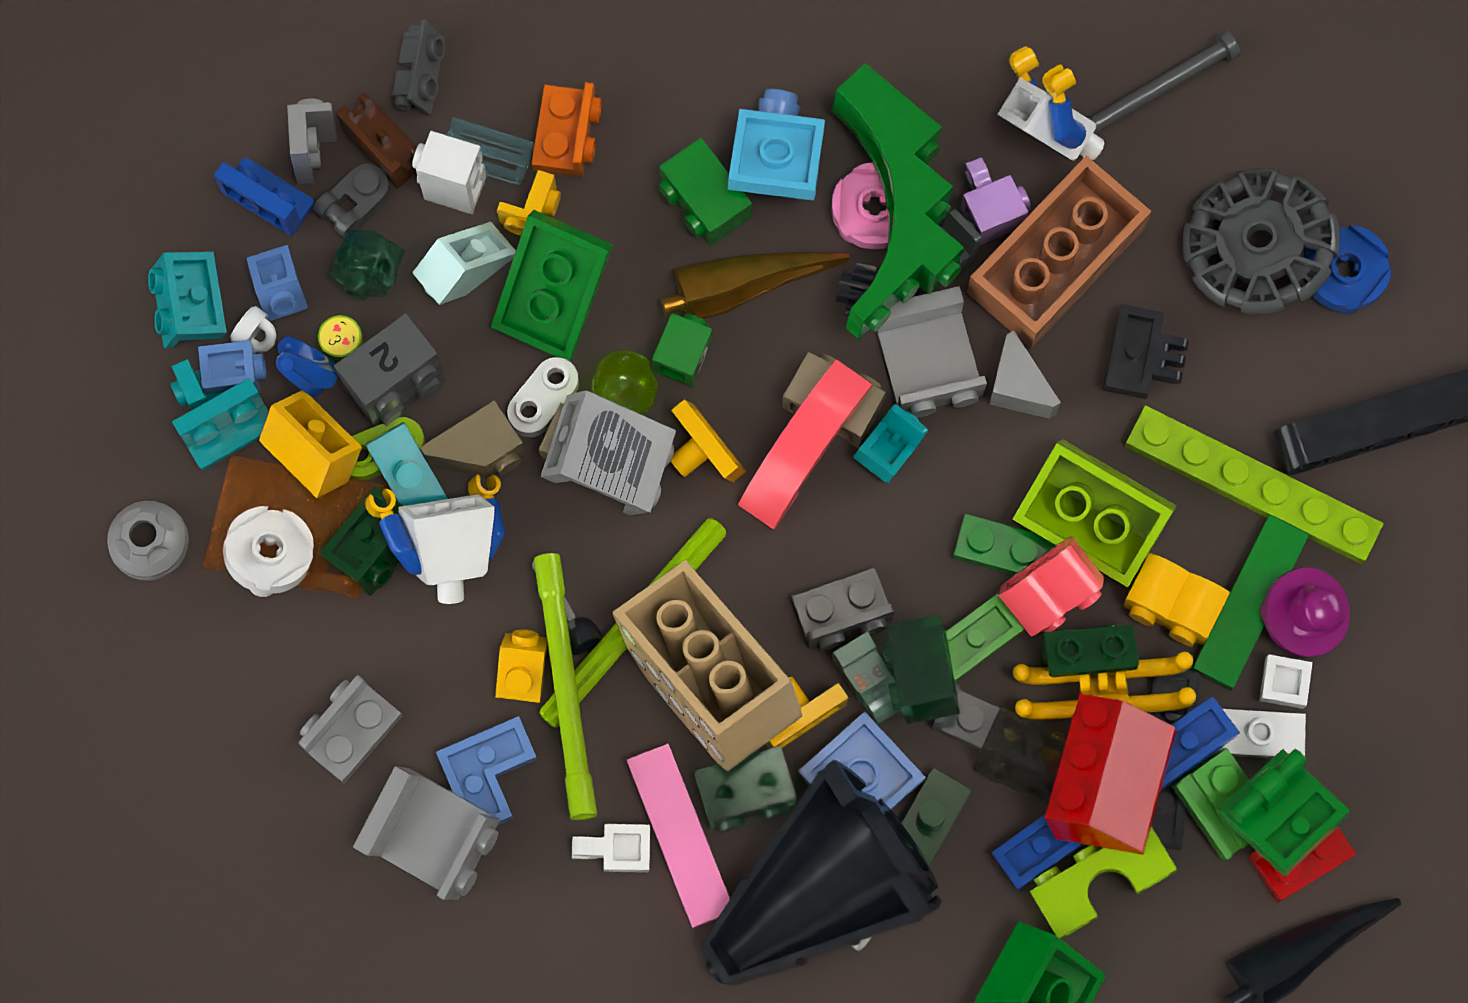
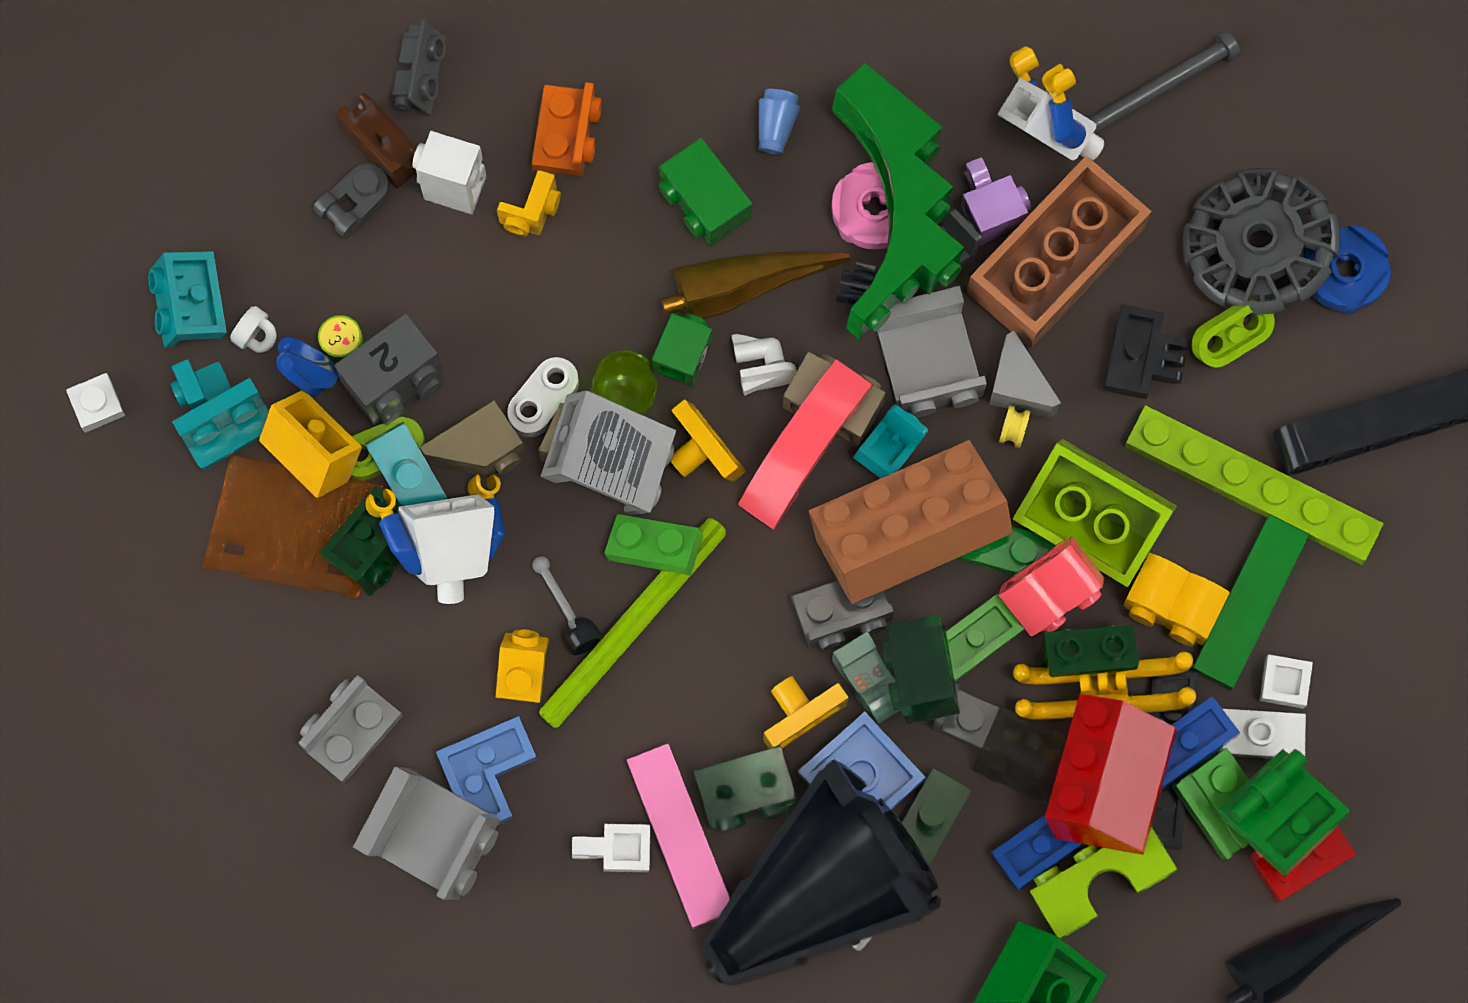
(95, 402): none -> white plate
(159, 557): light grey piece -> none
(230, 364): medium blue bracket -> none
(262, 573): white plate -> none
(264, 195): blue bracket -> none
(277, 283): medium blue bracket -> none
(309, 125): light grey bracket -> none
(366, 264): clear green brick -> none
(463, 262): light aqua slope -> none
(499, 138): clear light blue tile -> none
(551, 285): green plate -> none
(578, 779): lime piece -> none
(653, 544): none -> bright green plate
(707, 666): tan brick -> none
(774, 372): none -> white piece
(776, 154): medium azure bracket -> none
(911, 521): none -> nougat brick
(1014, 426): none -> light yellow bush
(1231, 336): none -> lime plate
(1306, 612): magenta plate -> none

